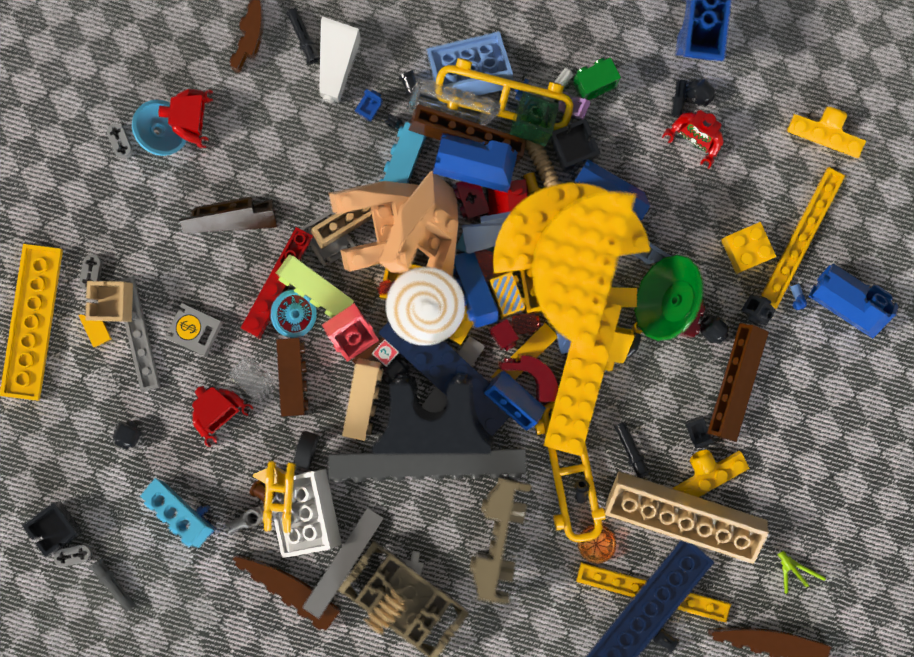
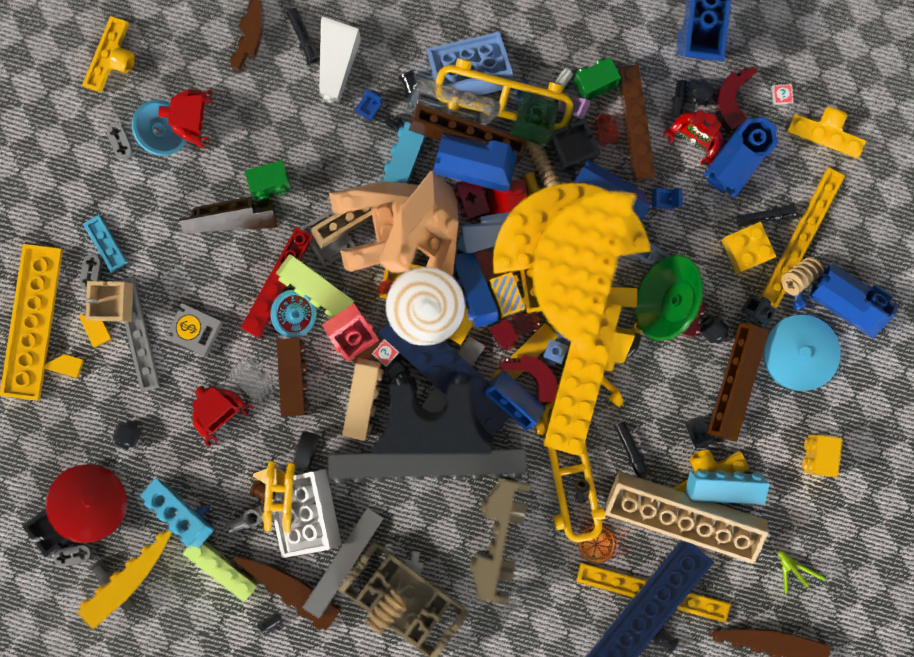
(66, 365): none -> yellow tile
(86, 503): none -> red dish
(105, 243): none -> medium azure tile
(109, 55): none -> yellow plate
(122, 583): none -> yellow slope
(222, 570): none -> yellowish green brick
(268, 180): none -> green brick
(269, 623): none -> black pin
(554, 353): none -> medium blue bracket
(606, 129): none -> clear red bracket
(615, 397): none -> yellow bar
(636, 124): none -> reddish brown brick
(667, 198): none -> blue bracket
(726, 105): none -> dark red arch
(727, 487): none -> medium azure brick
(741, 155): none -> blue brick
(774, 214): none -> black pin
(782, 94): none -> tile
(801, 353): none -> medium azure dish
(802, 275): none -> tan piece
(822, 455): none -> yellow brick

